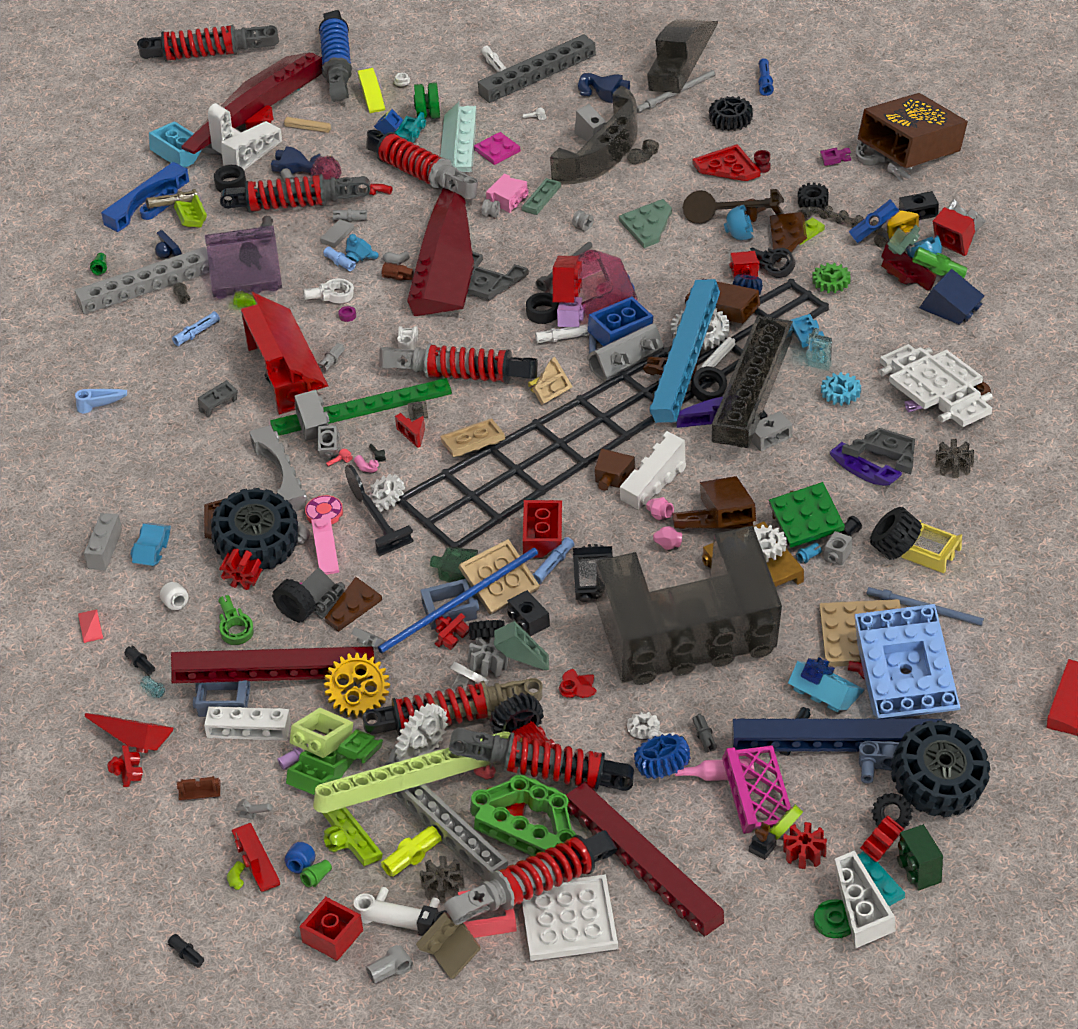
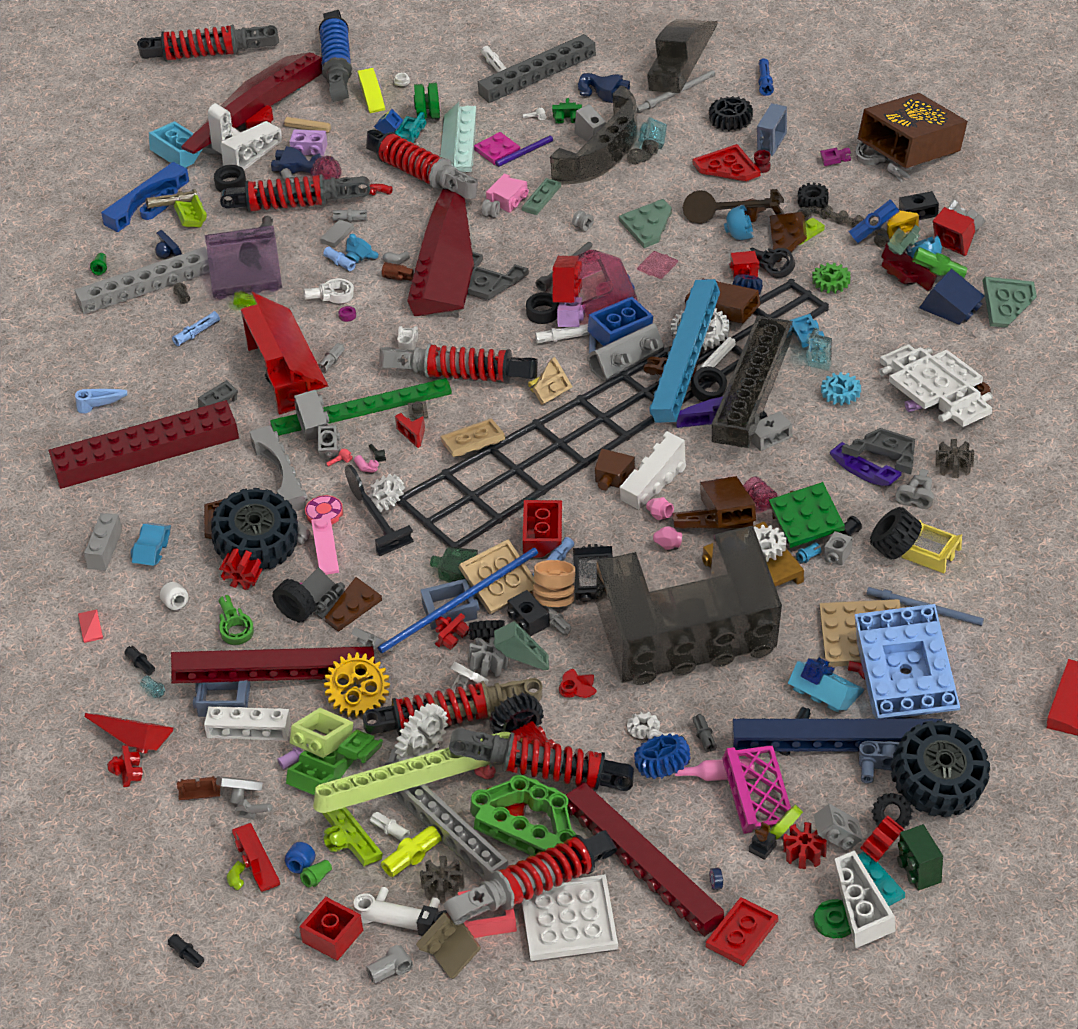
(143, 444): none -> dark red brick
(238, 786): none -> light grey tile
(309, 141): none -> lavender brick
(389, 826): none -> white axle
(523, 151): none -> dark purple bar
(554, 583): none -> light nougat wheel
(557, 621): none -> light grey axle
(565, 110): none -> green hips
(654, 131): none -> clear light blue bracket
(657, 264): none -> clear pink piece
(716, 878): none -> dark blue tile
(741, 931): none -> red plate
(760, 492): none -> clear pink wheel
(772, 127): none -> sand blue window
(838, 827): none -> light grey brick
(922, 496): none -> light grey piece
(1007, 299): none -> sand green plate

